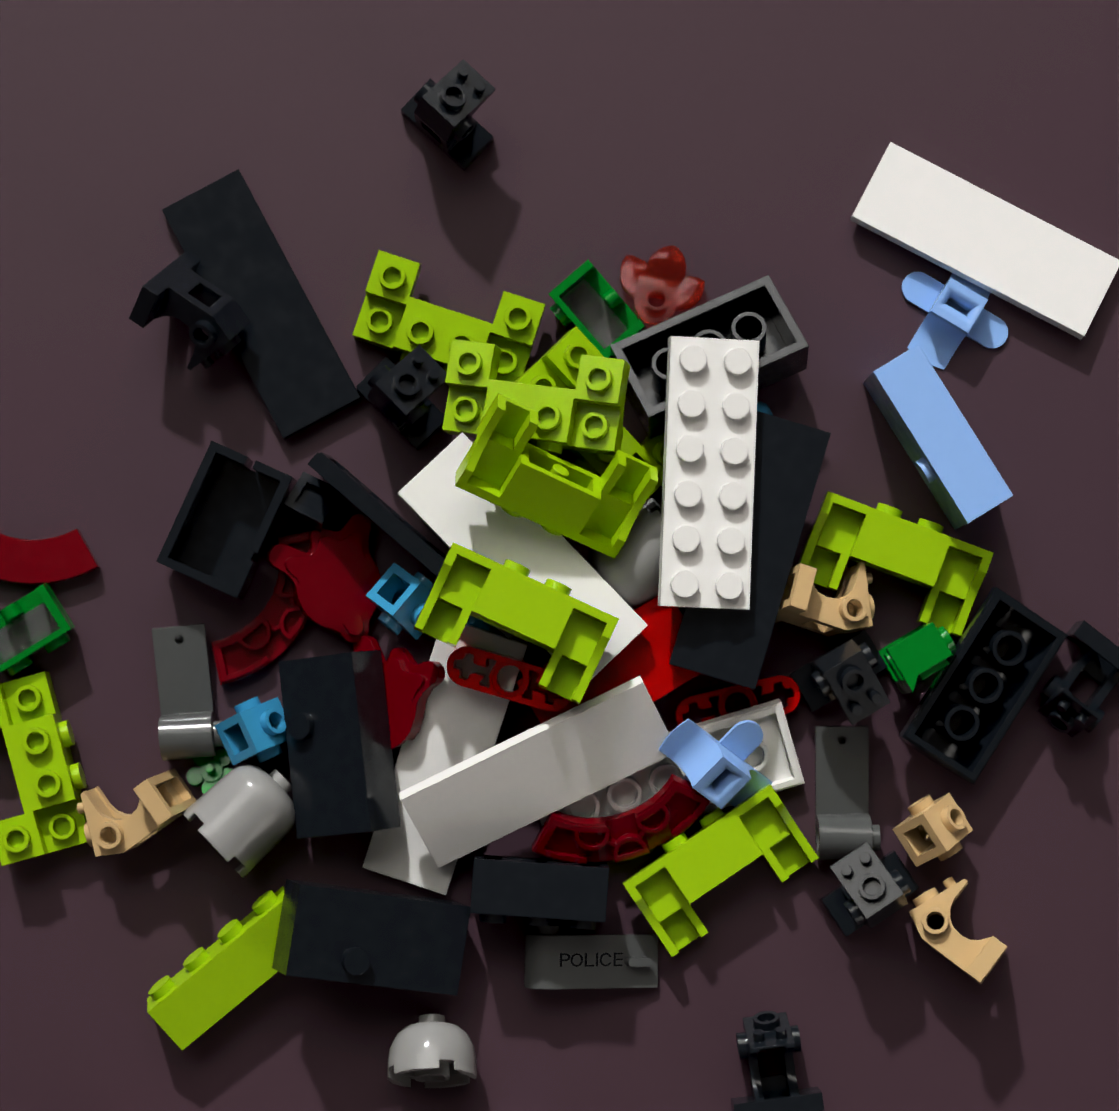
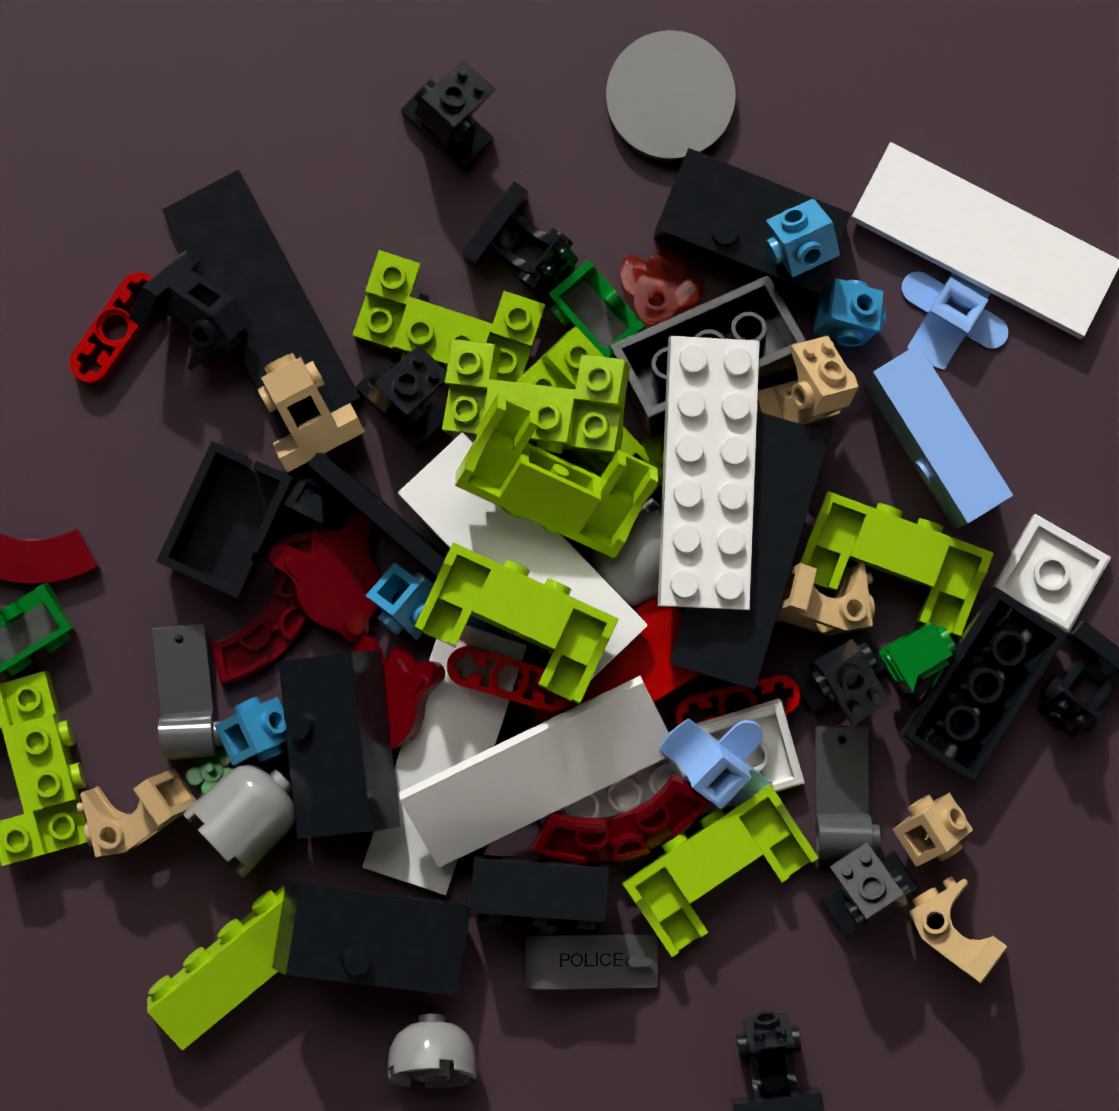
(110, 310): none -> red beam
(289, 382): none -> tan tile
(504, 230): none -> black tile
(670, 95): none -> light grey tile
(723, 218): none -> black brick
(801, 238): none -> dark azure brick
(821, 387): none -> tan tile
(849, 312): none -> dark azure brick
(1051, 572): none -> white tile

